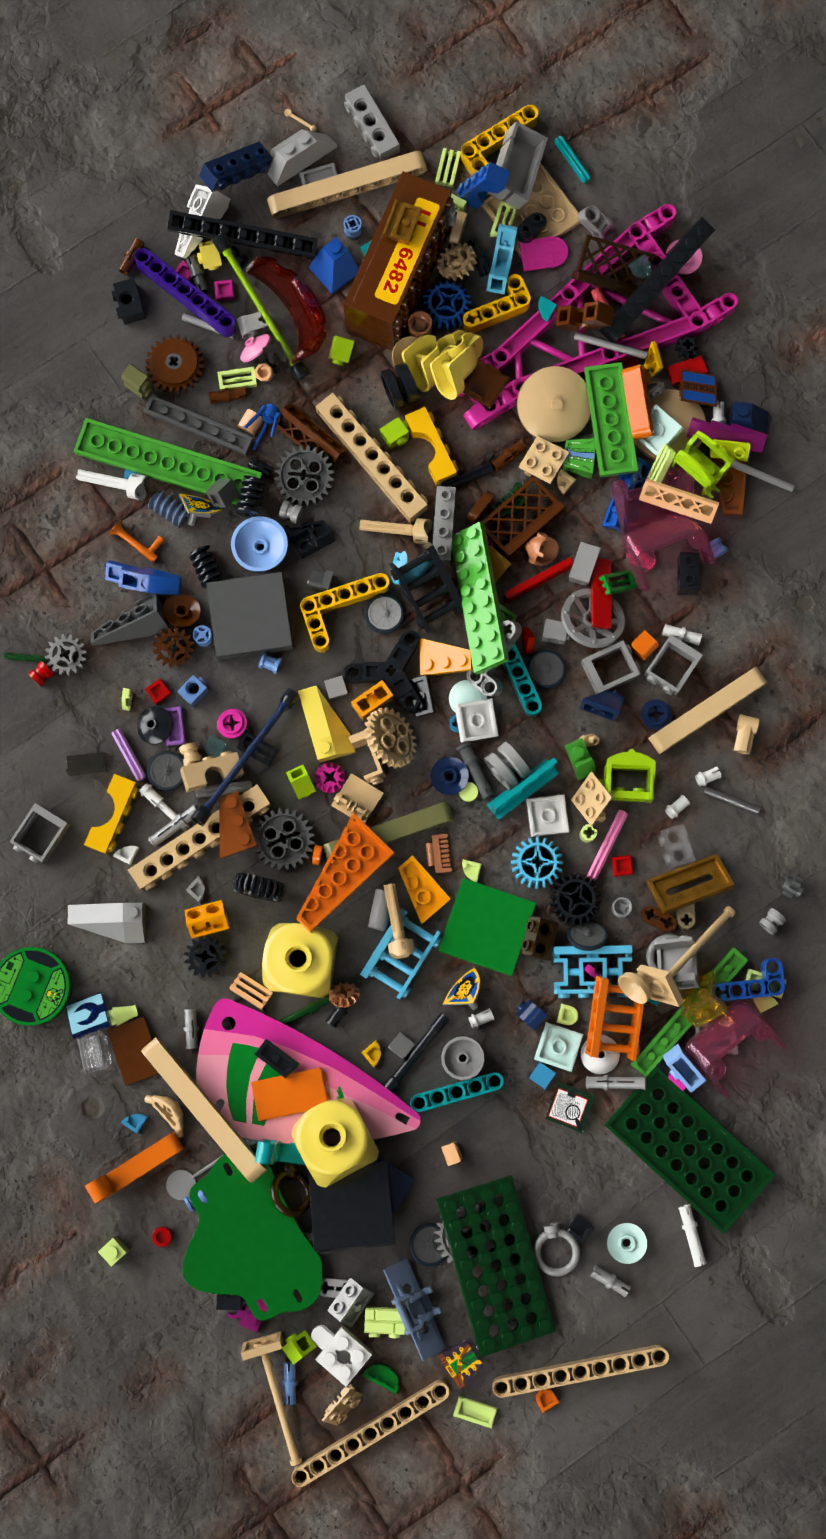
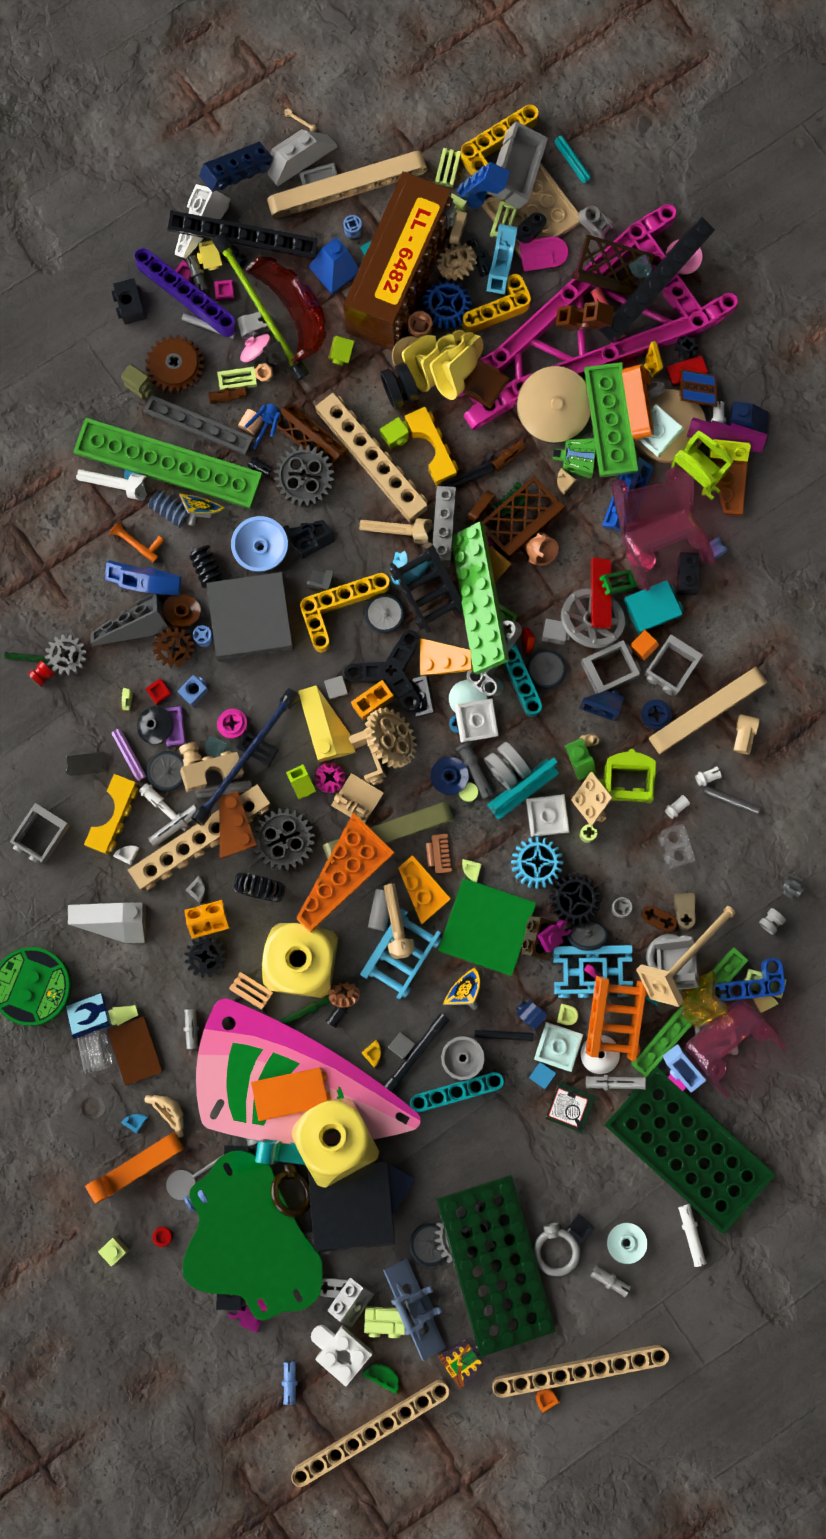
(126, 266): reddish brown pin -> none
(203, 1109): tan beam -> none
(222, 493): dark grey panel -> none
(249, 496): black piece -> none
(262, 1347): tan tile -> none
(270, 663): medium blue bush -> none
(276, 1058): black plate -> none
(288, 511): light grey wheel -> none
(298, 1346): lime brick -> none
(317, 855): orange tile -> none
(337, 1413): tan hinge -> none
(359, 99): light grey brick -> none
(402, 222): pearl gold plate -> none
(452, 1153): light nougat brick -> none
(475, 1411): yellowish green tile -> none
(481, 1018): white pin -> none
(503, 1035): none -> black bar
(538, 580): red tile -> none
(543, 460): tan hinge -> none
(546, 308): teal tile -> none
(552, 935): none -> magenta plate
(584, 564): light grey hinge -> none
(607, 845): bright pink axle -> none
(610, 345): light grey bar -> none
(622, 866): red tile -> none
(635, 987): tan piece -> none
(653, 606): none -> teal panel
(661, 464): yellowish green tile -> none
(678, 501): light nougat fence -> none
(682, 634): white pin -> none
(707, 866): pearl gold piece -> none
(763, 476): light grey bar -> none

